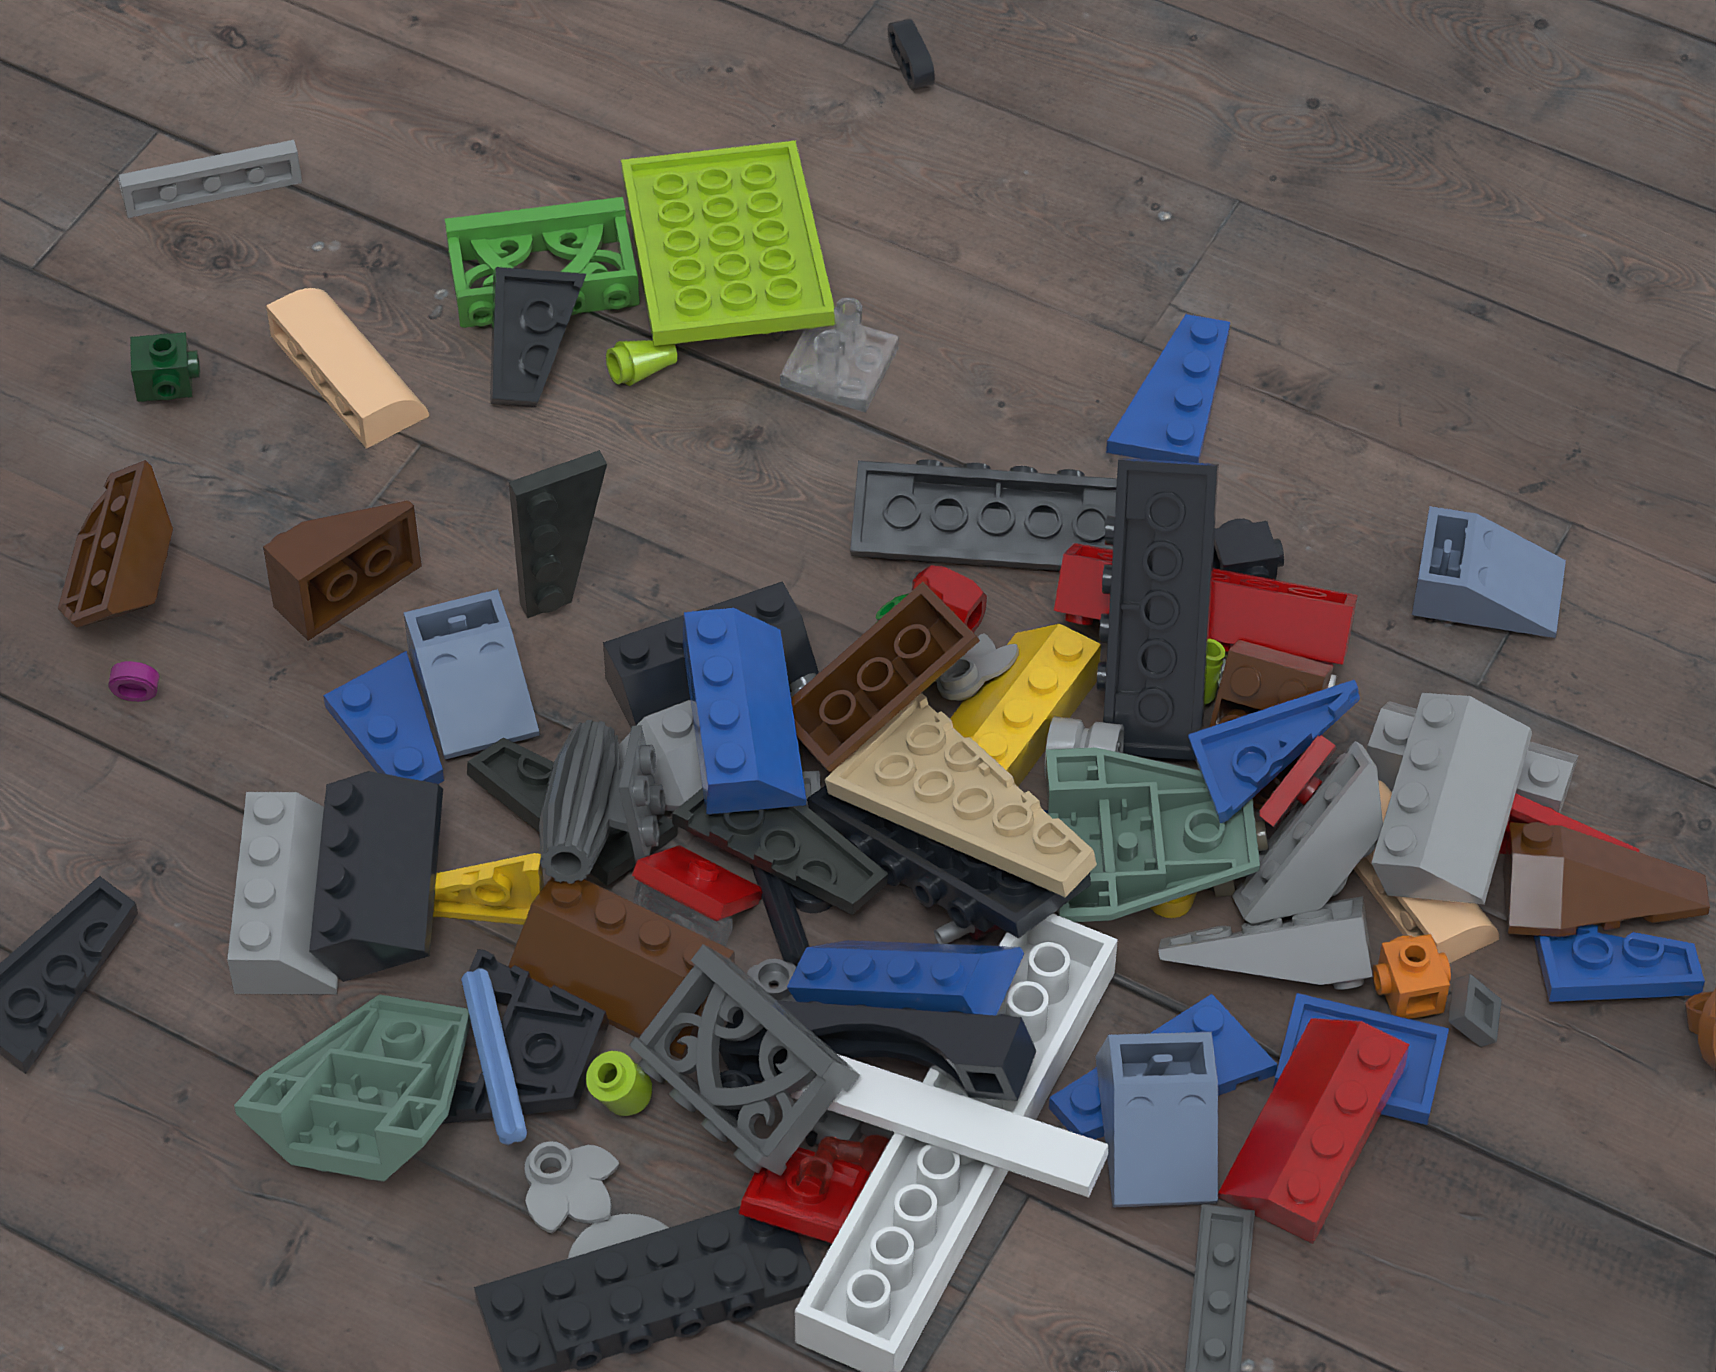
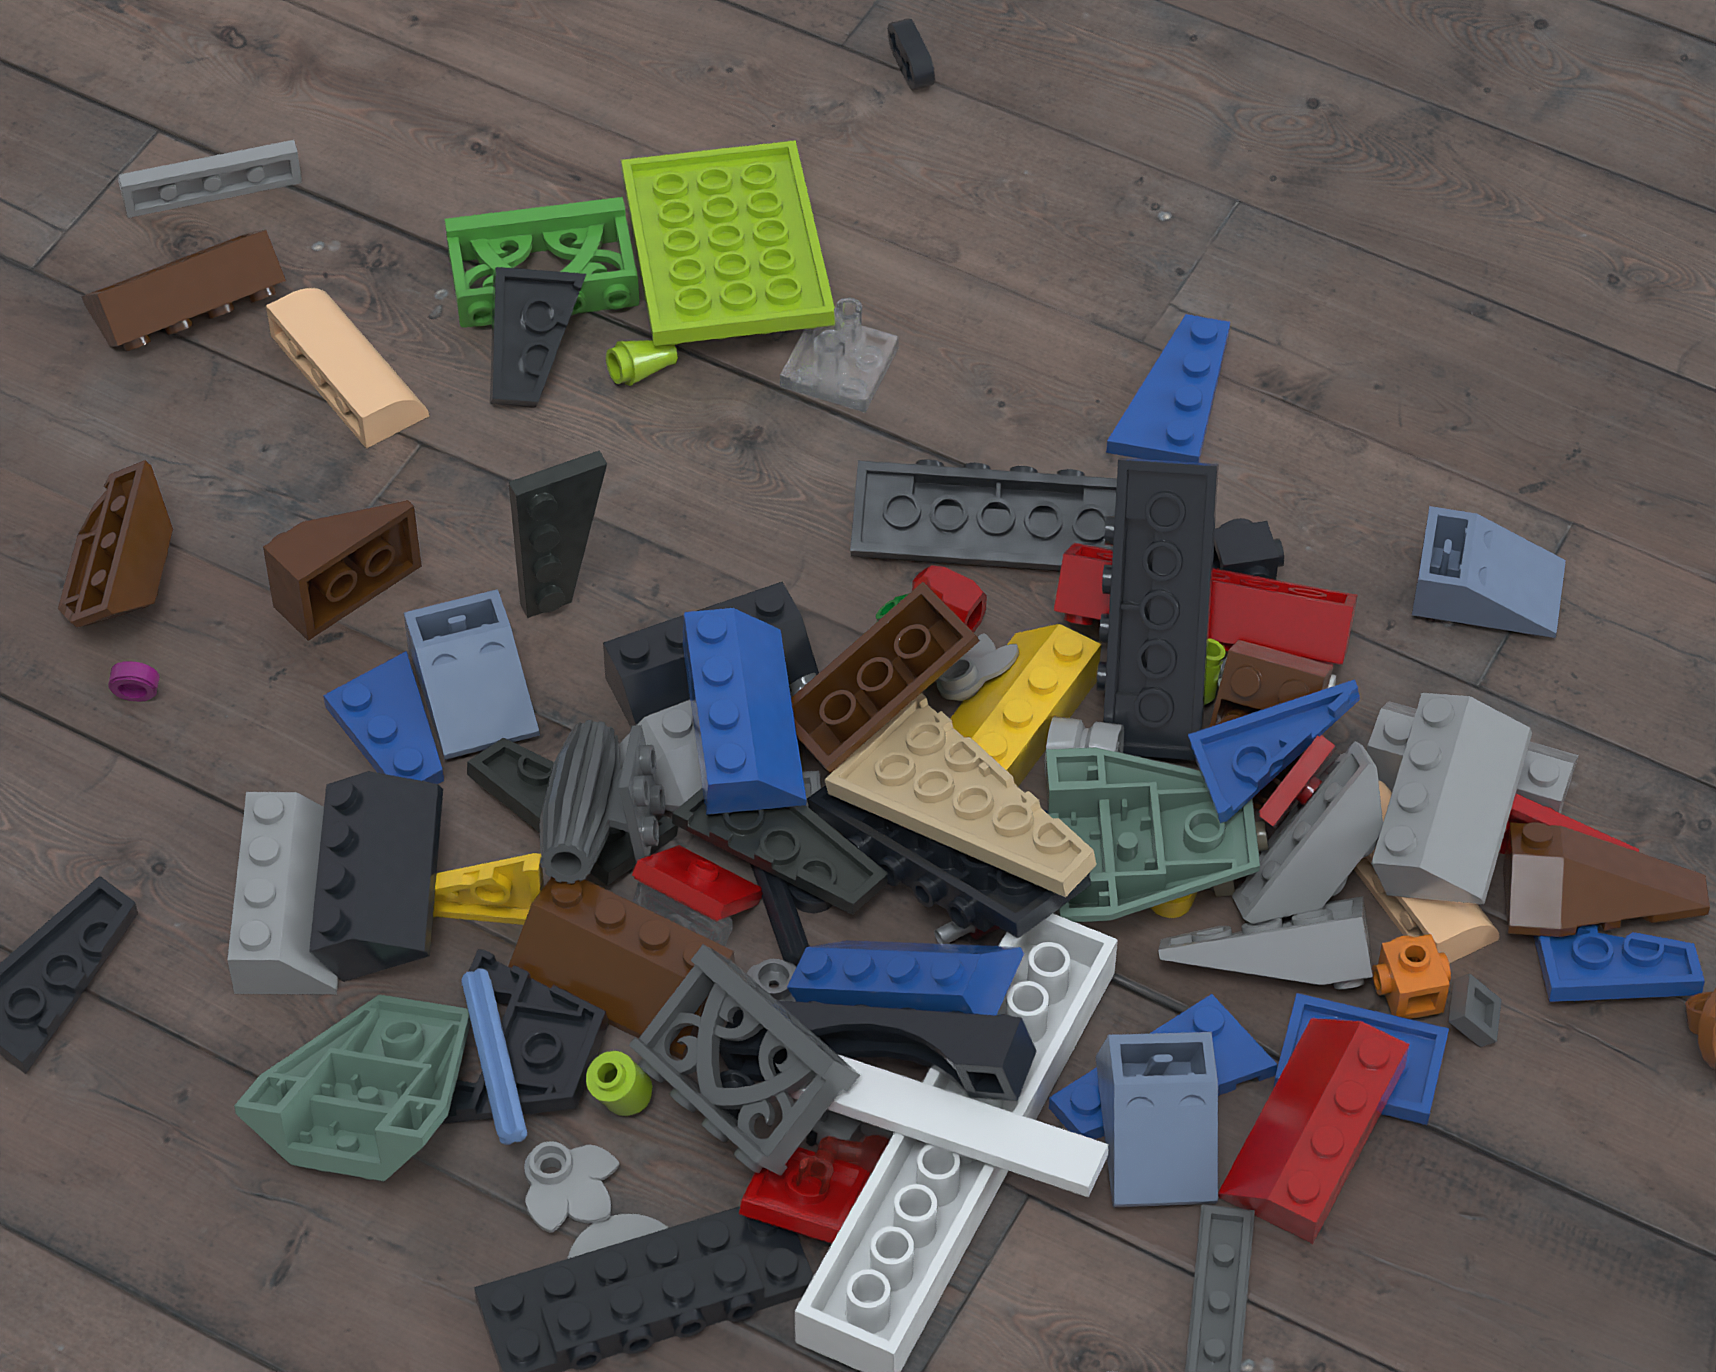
(163, 366): dark green brick -> none
(185, 289): none -> reddish brown slope

